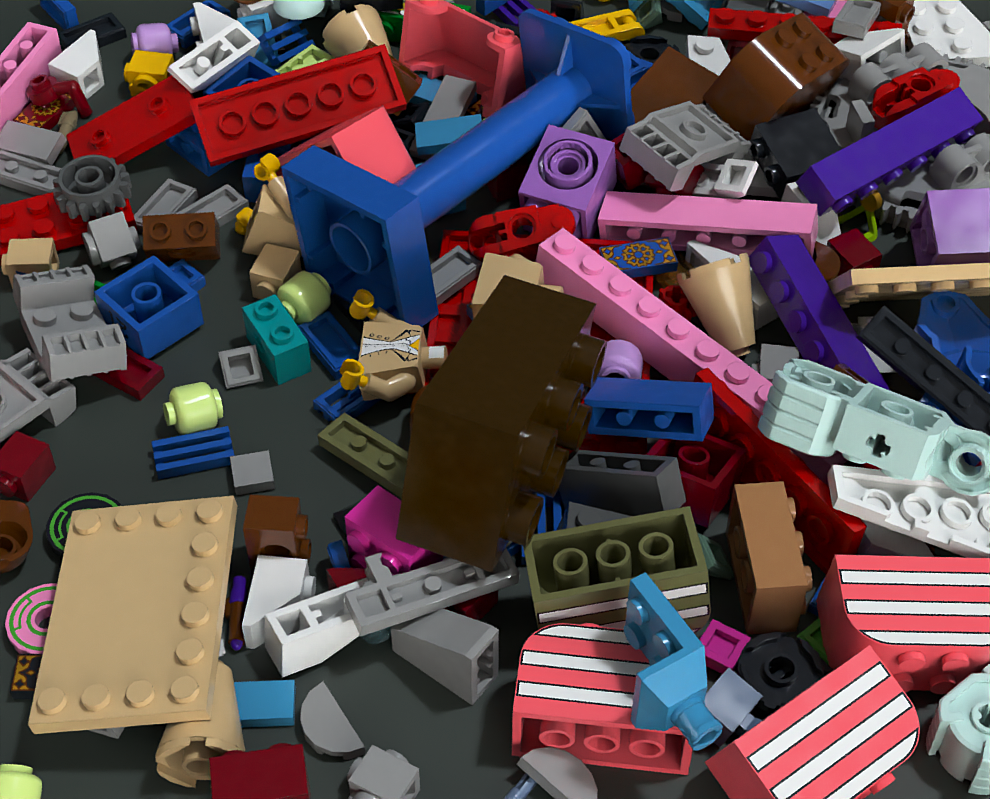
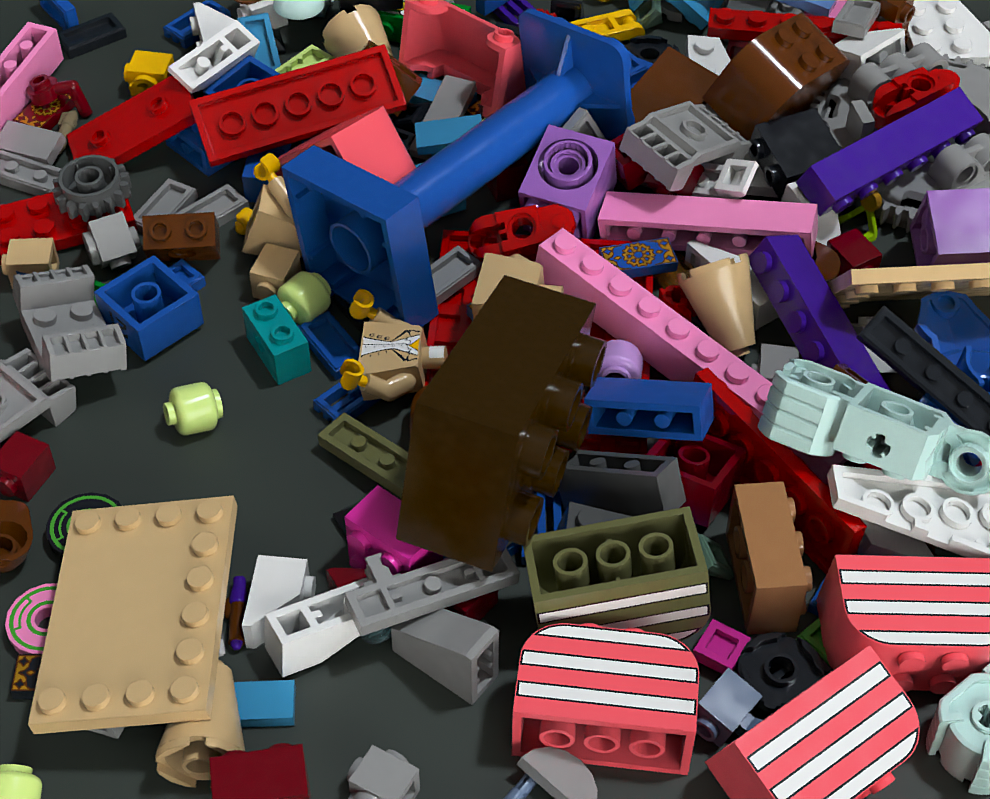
(80, 63): white slope -> none
(139, 377): dark red tile -> none
(154, 38): lavender head -> none
(192, 447): blue tile -> none
(240, 366): light grey slope -> none
(252, 472): light grey tile -> none
(275, 528): reddish brown brick -> none
(298, 35): blue tile -> none
(327, 727): light grey tile -> none
(338, 555): blue tile -> none
(676, 681): dark azure plate -> none

